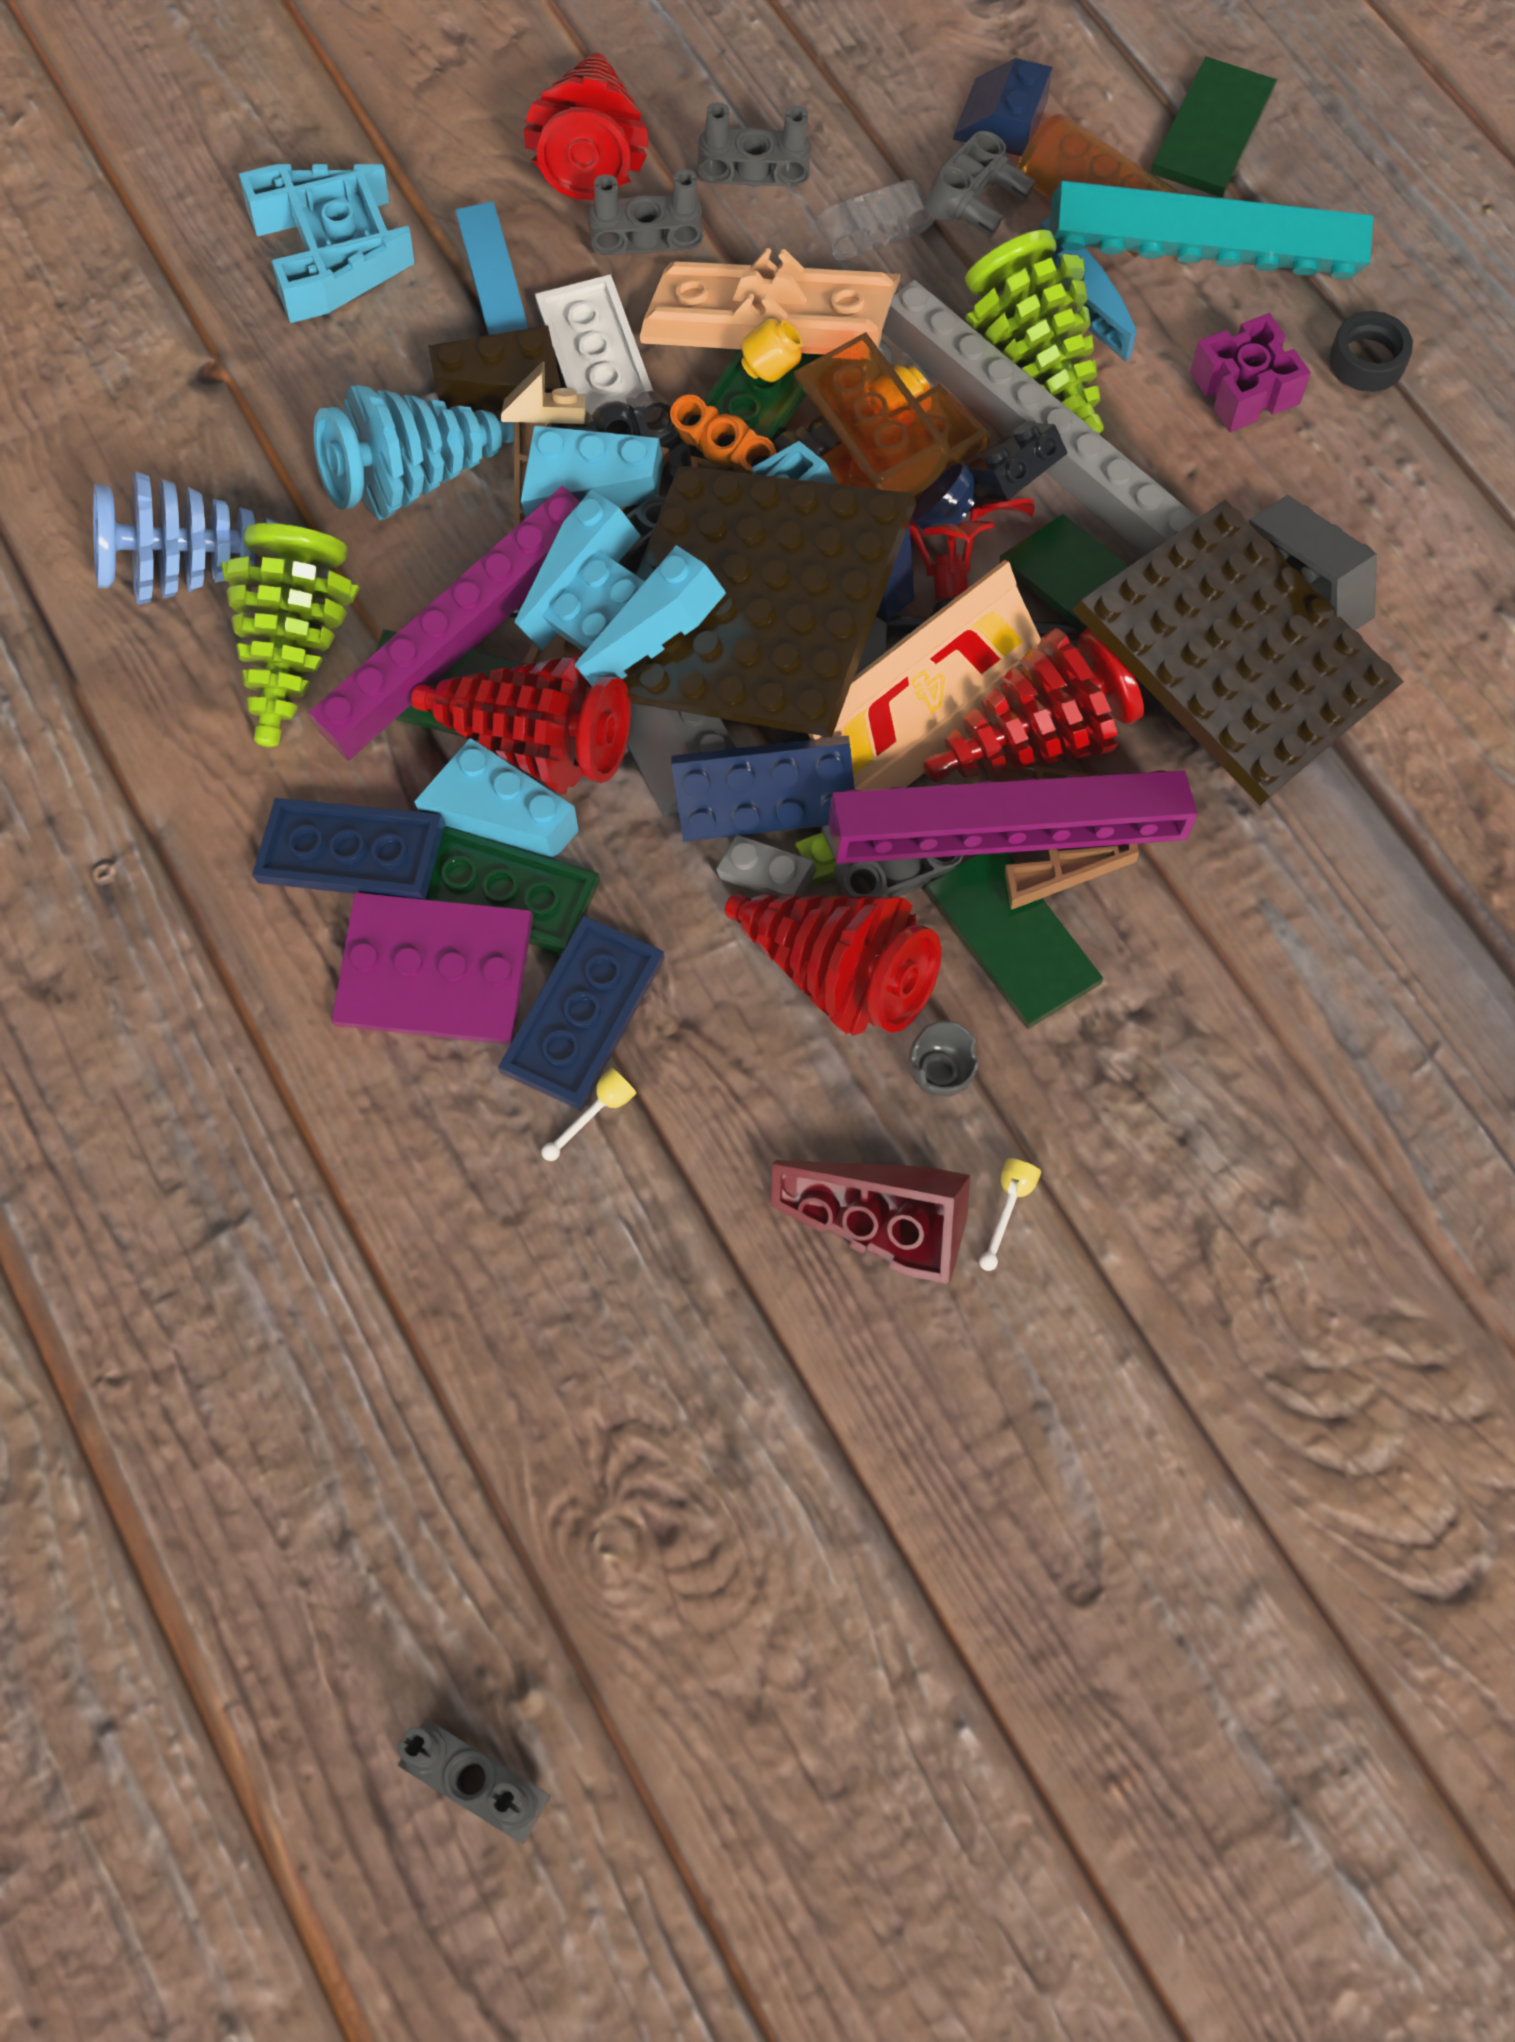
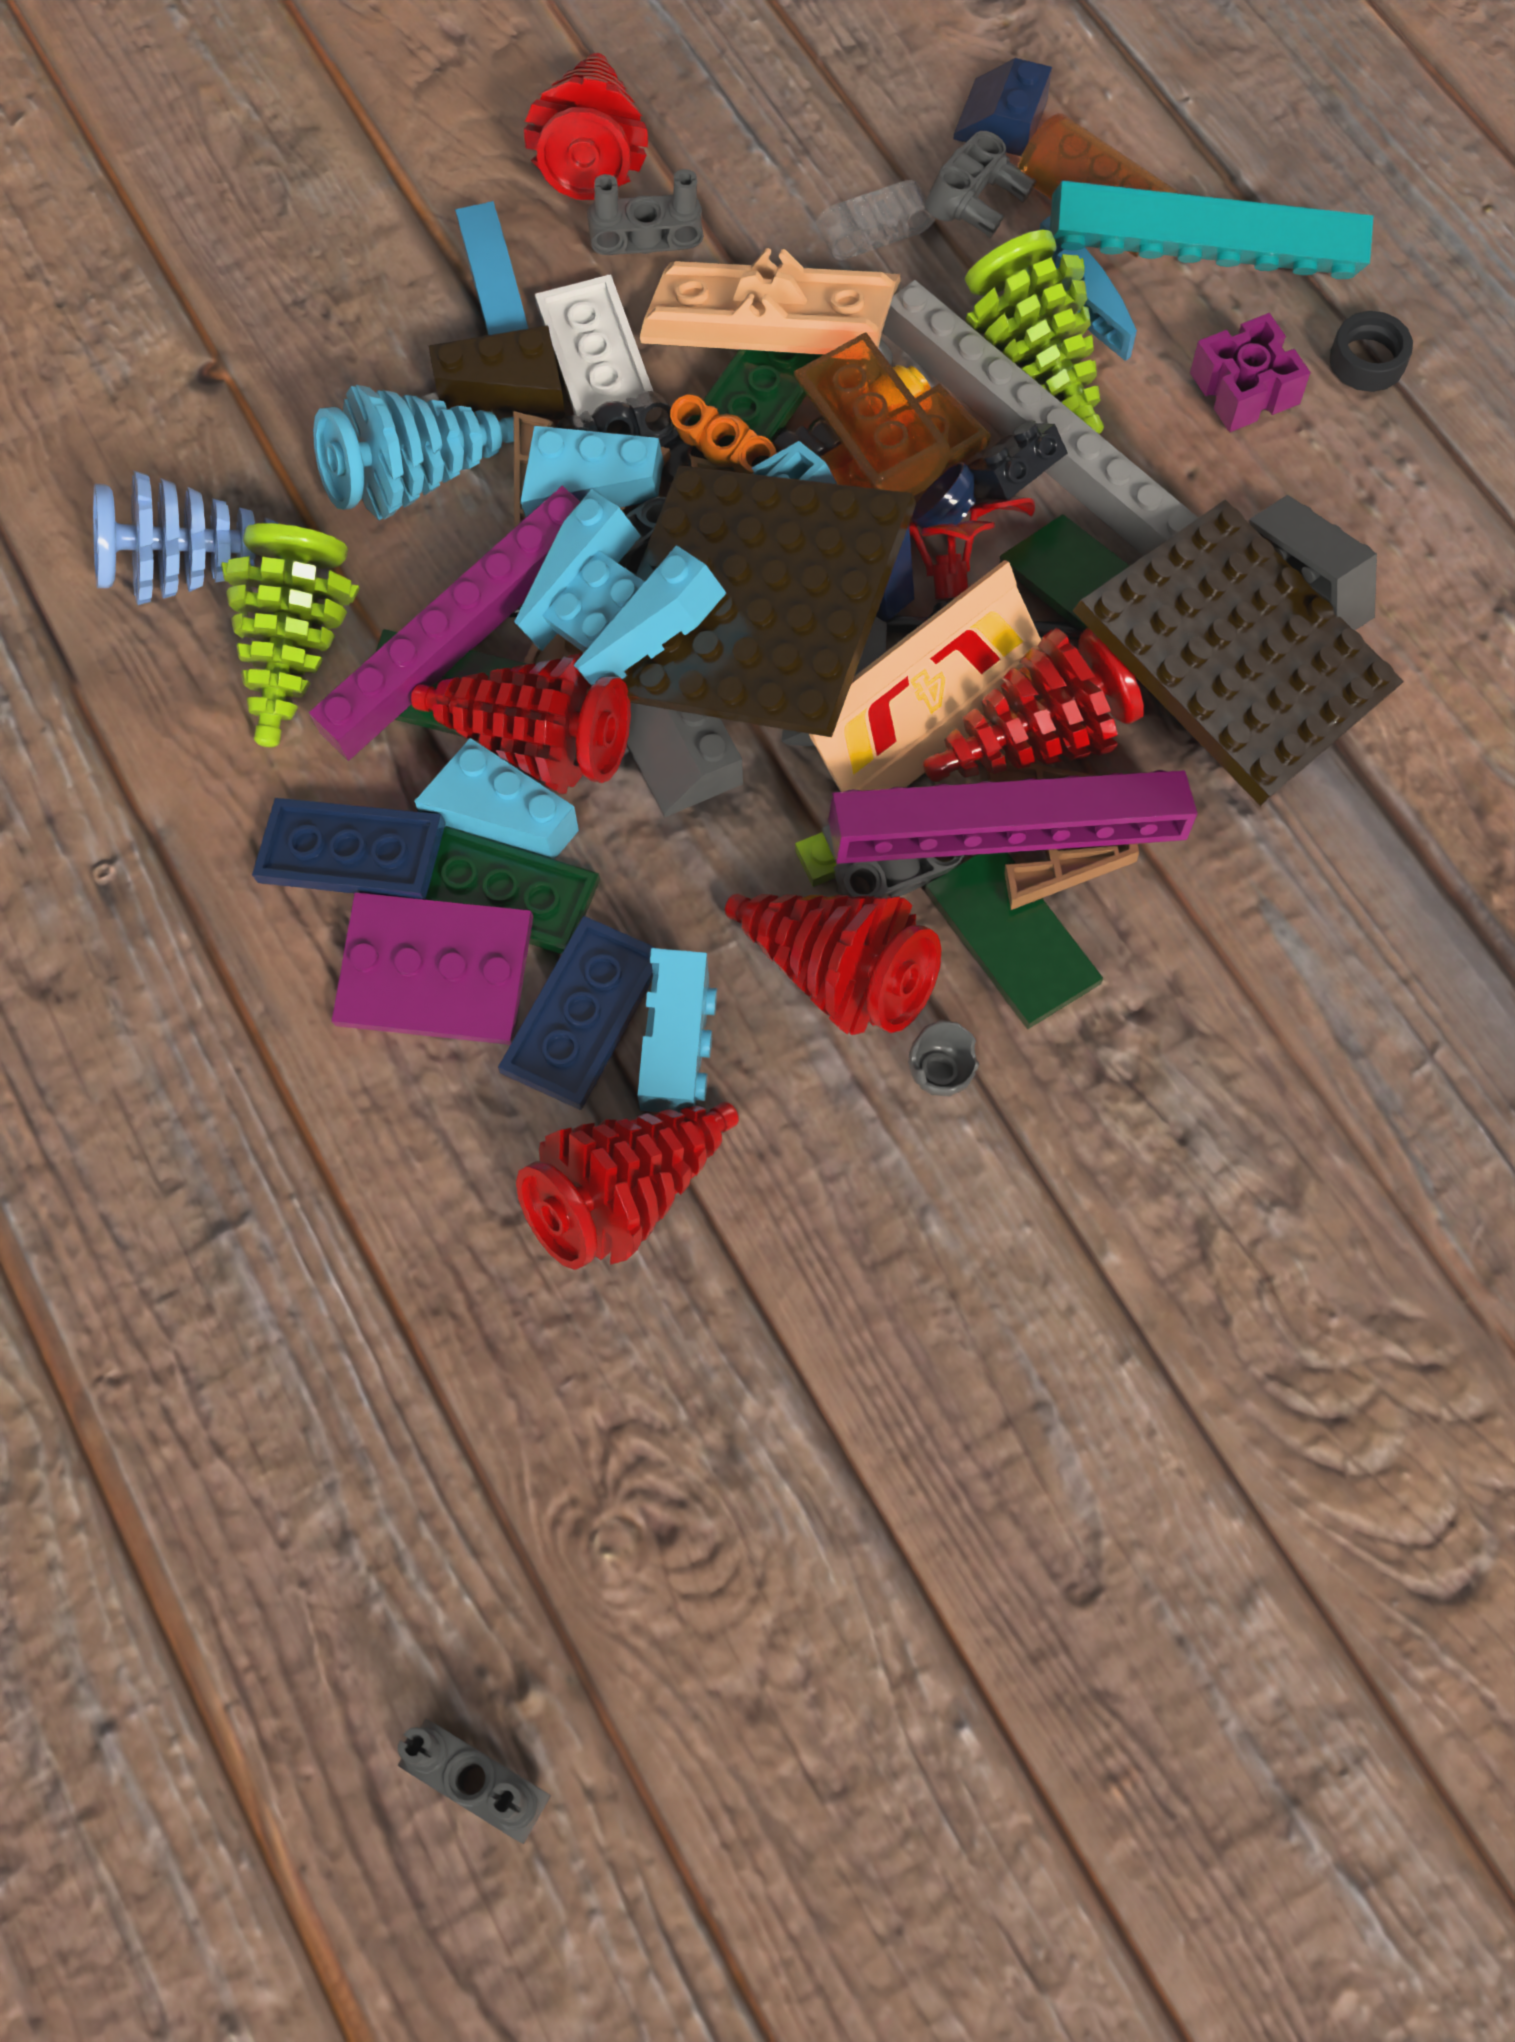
(339, 229): medium azure wedge -> none
(532, 405): tan slope -> none
(611, 1092): hinge -> none
(615, 1180): none -> red plant
(676, 1031): none -> medium azure wedge
(754, 154): dark grey piece -> none
(760, 787): dark blue plate -> none
(765, 868): light grey plate -> none
(771, 350): yellow head -> none
(890, 1210): dark red wedge -> none
(1017, 1180): hinge -> none
(1213, 126): dark green tile -> none

